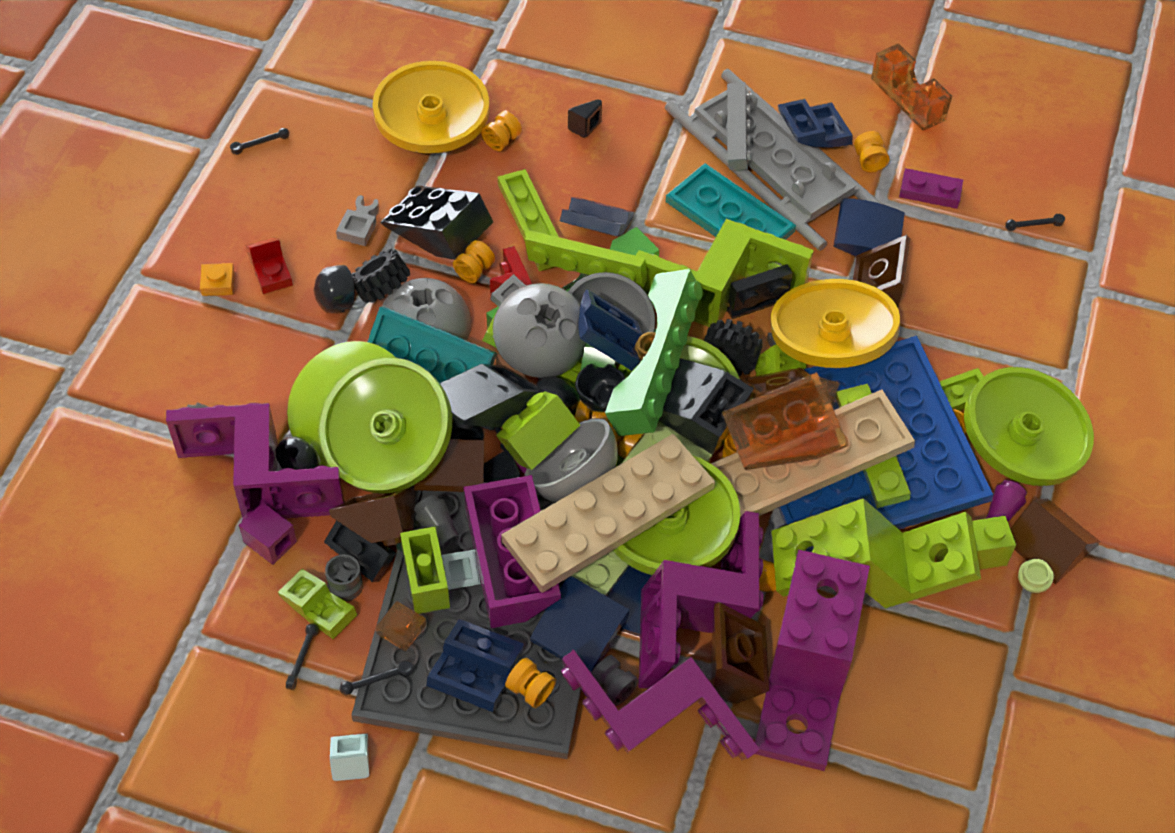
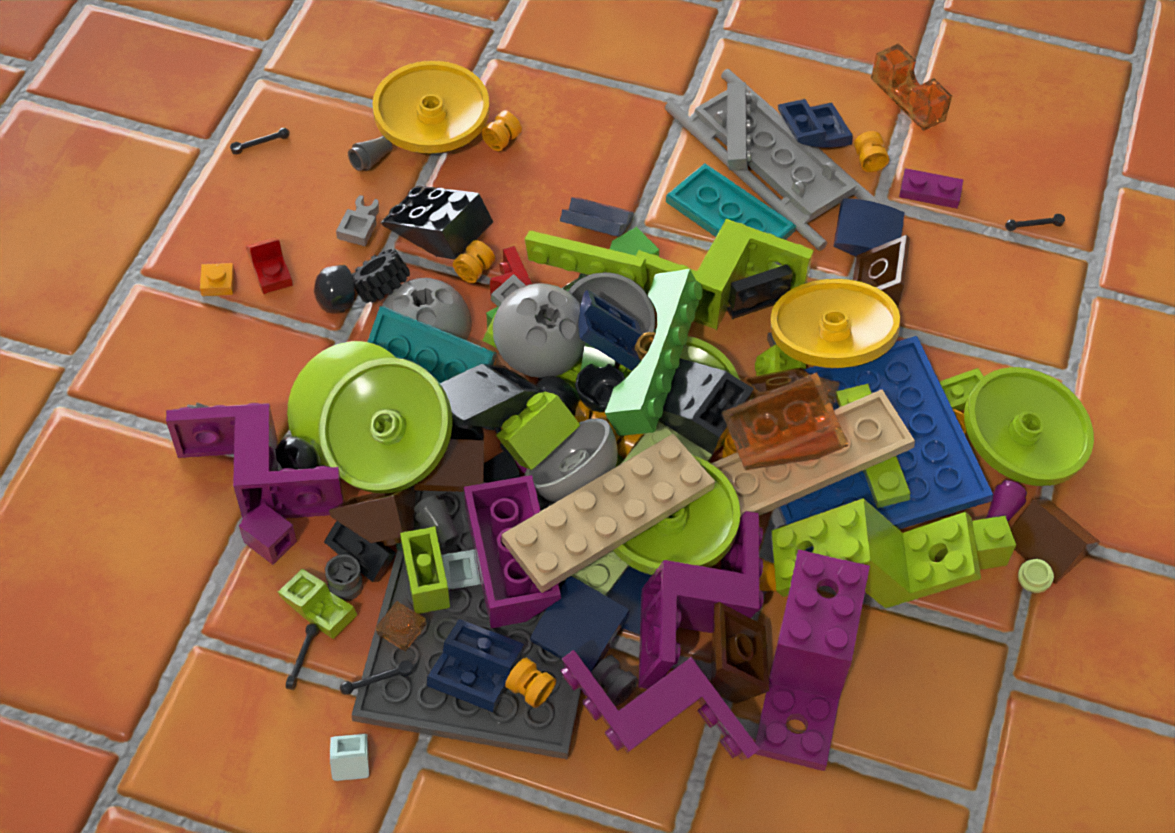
(368, 153): none -> dark grey cone
(526, 206): lime plate -> none
(585, 118): black slope -> none
(736, 344): black tyre -> none

